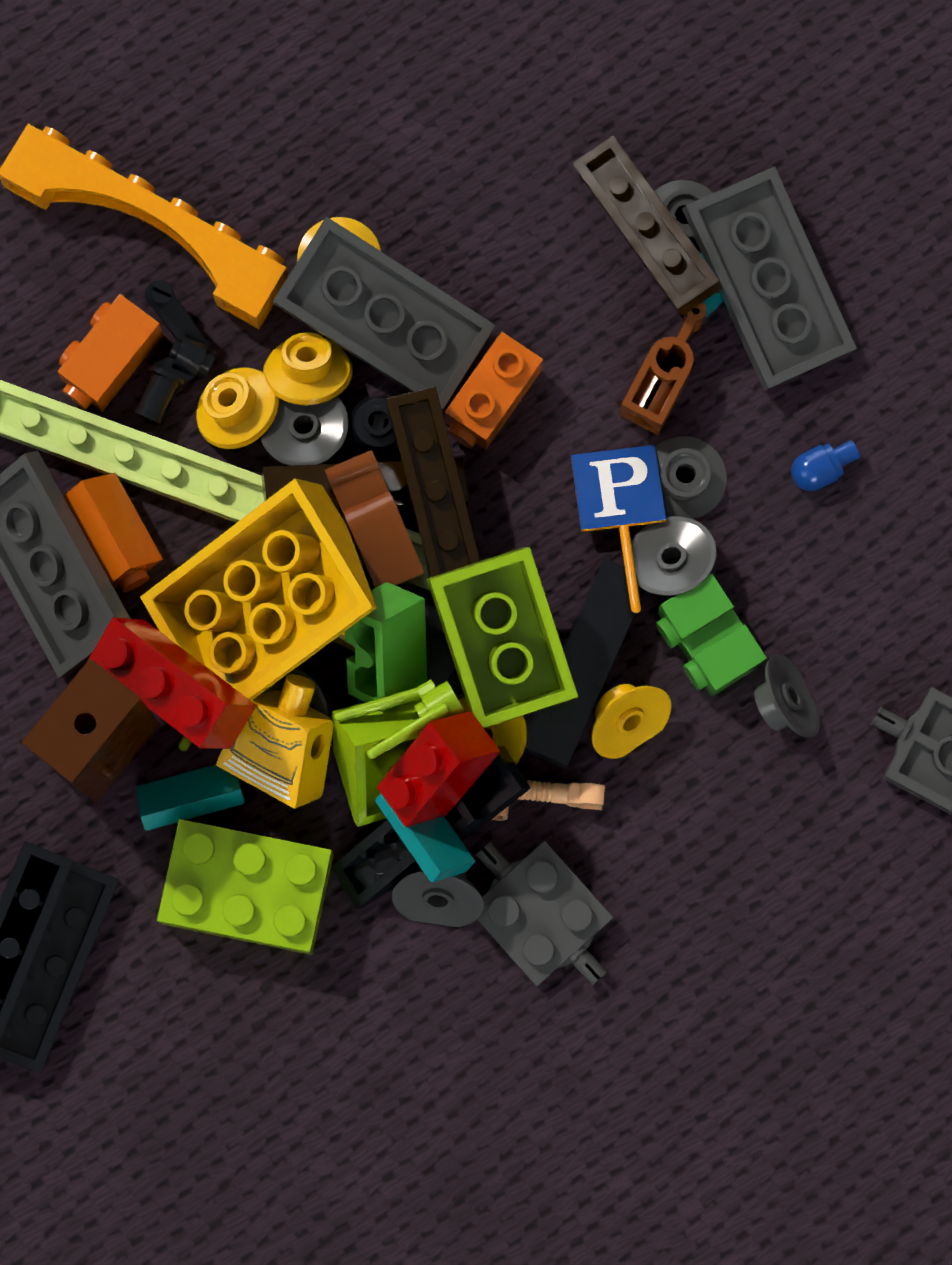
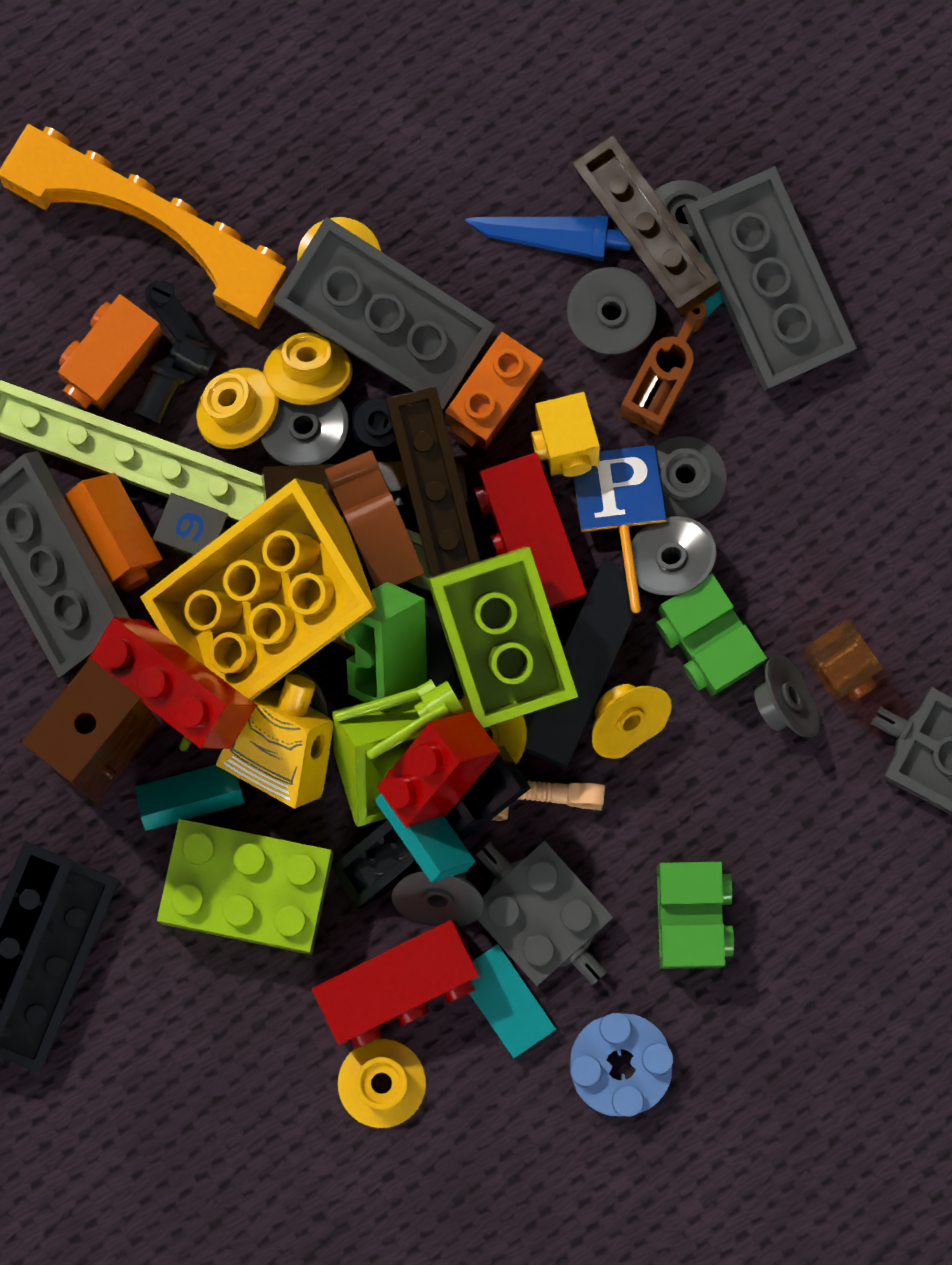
(189, 526): none -> dark grey brick
(398, 985): none -> red brick
(404, 1095): none -> yellow piece
(509, 1003): none -> teal tile
(527, 516): none -> red brick
(566, 435): none -> yellow brick
(568, 235): none -> blue bar
(611, 289): none -> dark grey piece
(650, 1060): none -> medium blue plate
(691, 915): none -> bright green brick
(822, 465): blue cylinder -> none
(843, 662): none -> clear orange brick

